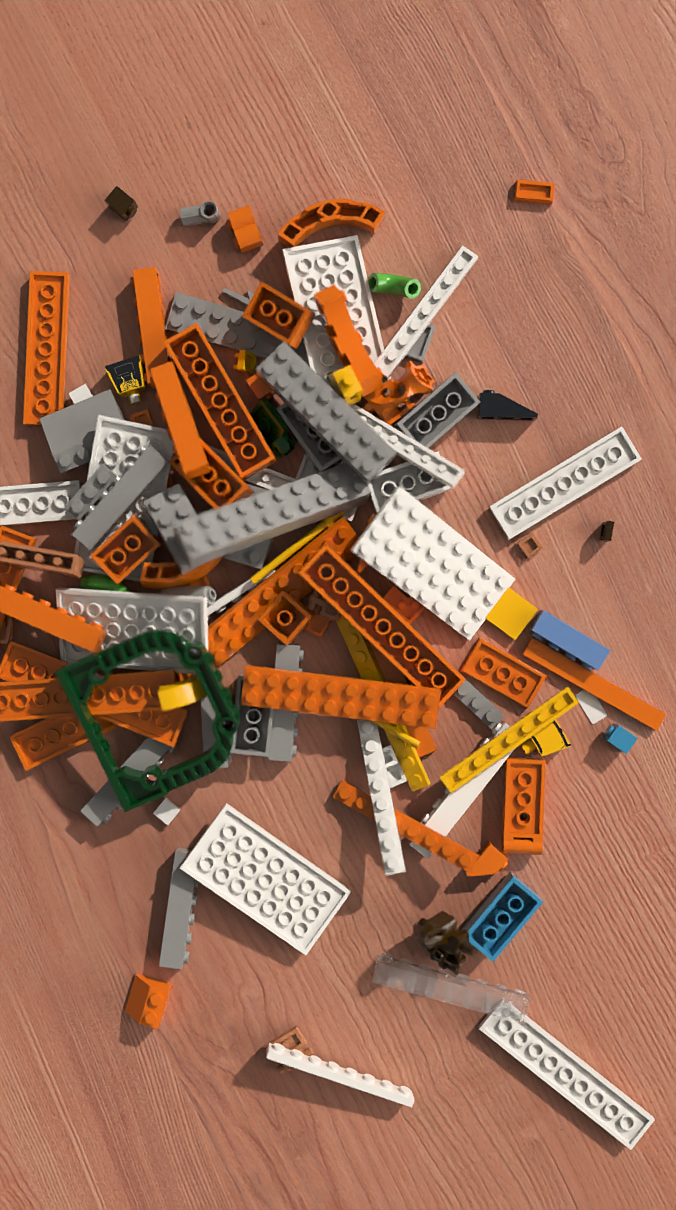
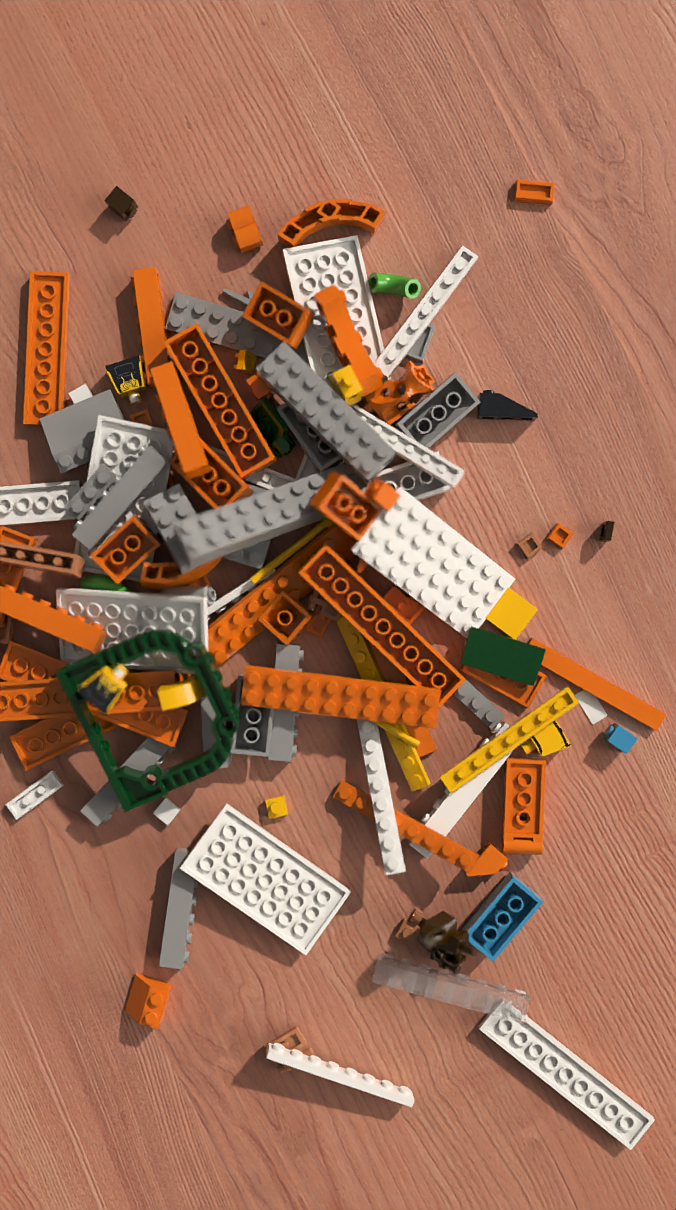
(34, 794): none -> white tile
(104, 687): none -> torso
(197, 214): light grey piece -> none
(276, 806): none -> yellow plate
(345, 505): none -> orange brick
(382, 494): none -> orange slope
(393, 768): white slope -> none
(410, 929): none -> nougat plate
(502, 656): none -> dark green tile
(560, 536): none -> orange tile
(565, 483): white plate -> none
(569, 640): medium blue brick -> none

